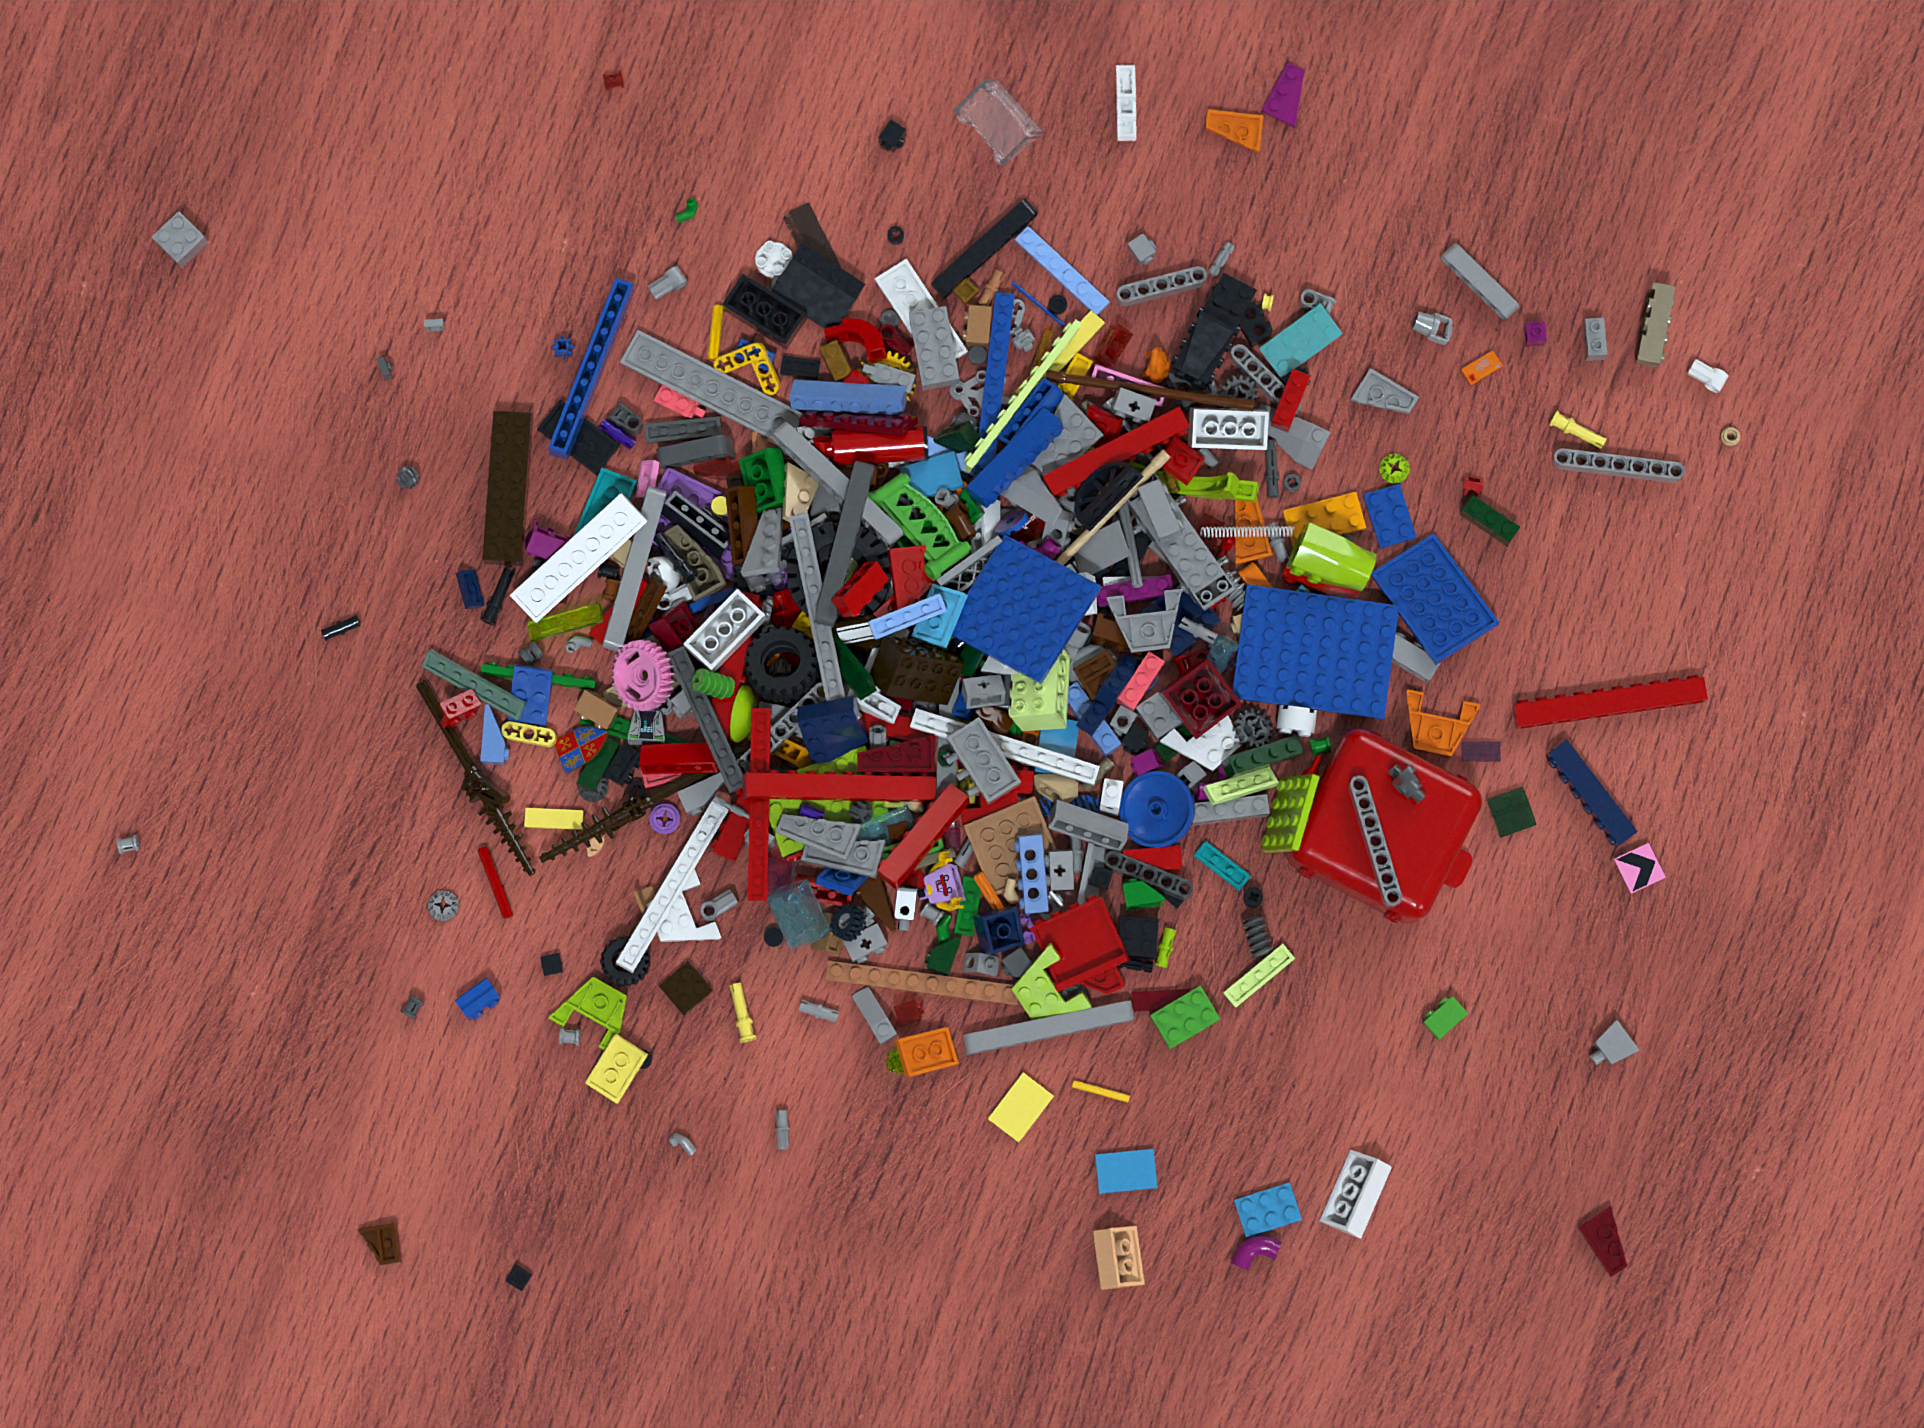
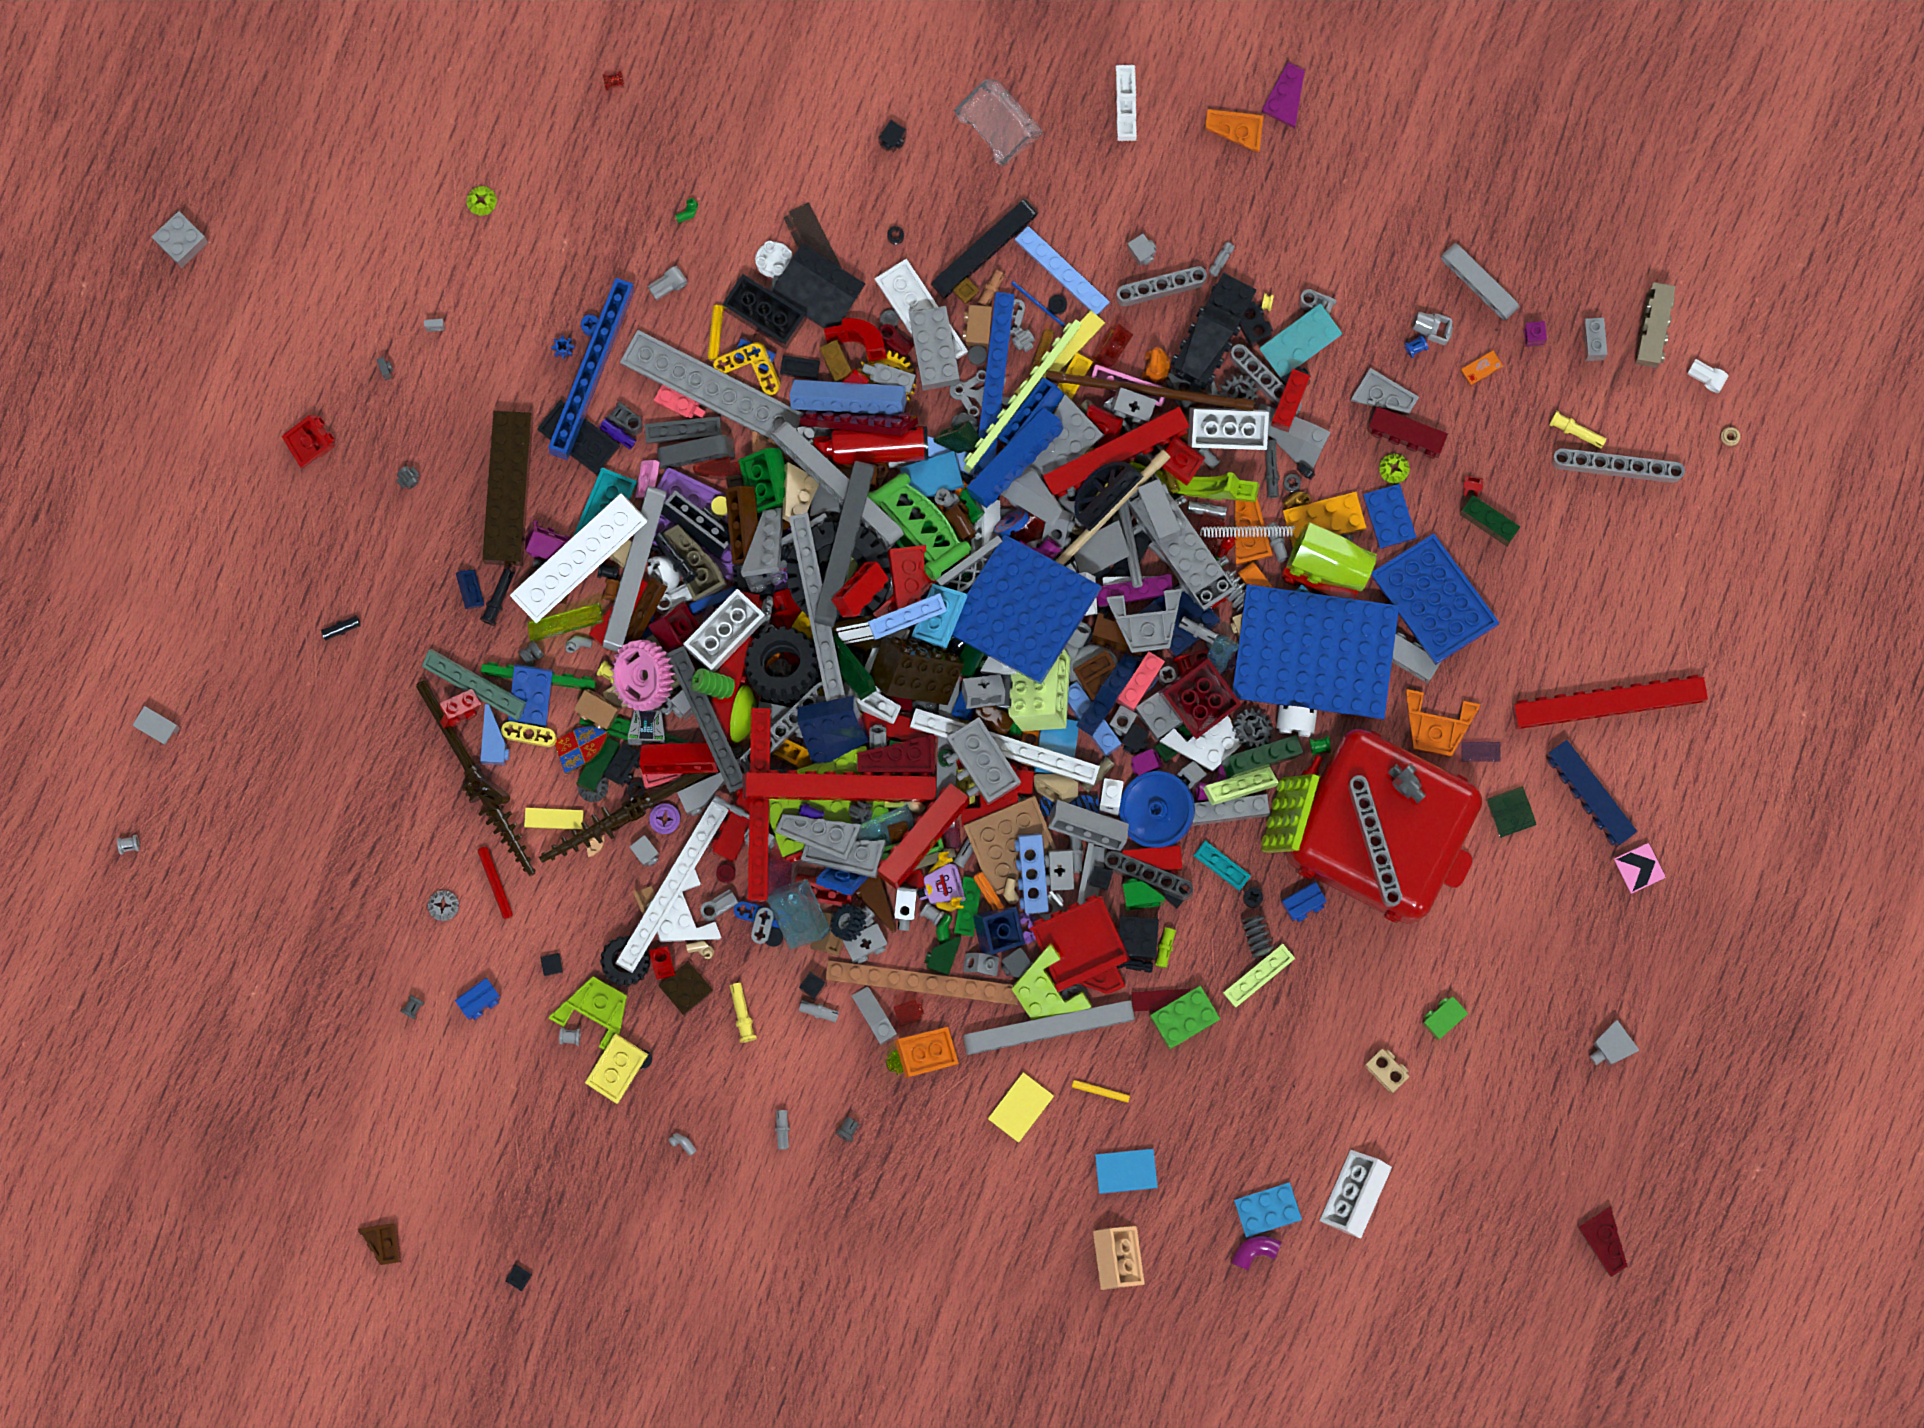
(155, 725): none -> light grey panel
(309, 440): none -> red plate
(481, 209): none -> lime gear
(589, 330): none -> blue wheel
(605, 671): none -> light yellow bush
(645, 851): none -> light grey brick
(664, 968): none -> red brick
(702, 947): none -> tan arm
(725, 873): none -> dark red tile
(746, 915): none -> blue beam
(758, 923): none -> light grey beam
(812, 986): none -> black brick
(847, 1129): none -> dark grey bush
(1165, 670): none -> light grey bush
(1202, 508): none -> light grey pin
(1296, 498): none -> pearl gold arm
(1304, 901): none -> blue brick
(1305, 471): none -> black tile
(1383, 1074): none -> tan brick
(1407, 432): none -> dark red brick
(1416, 346): none -> blue bush

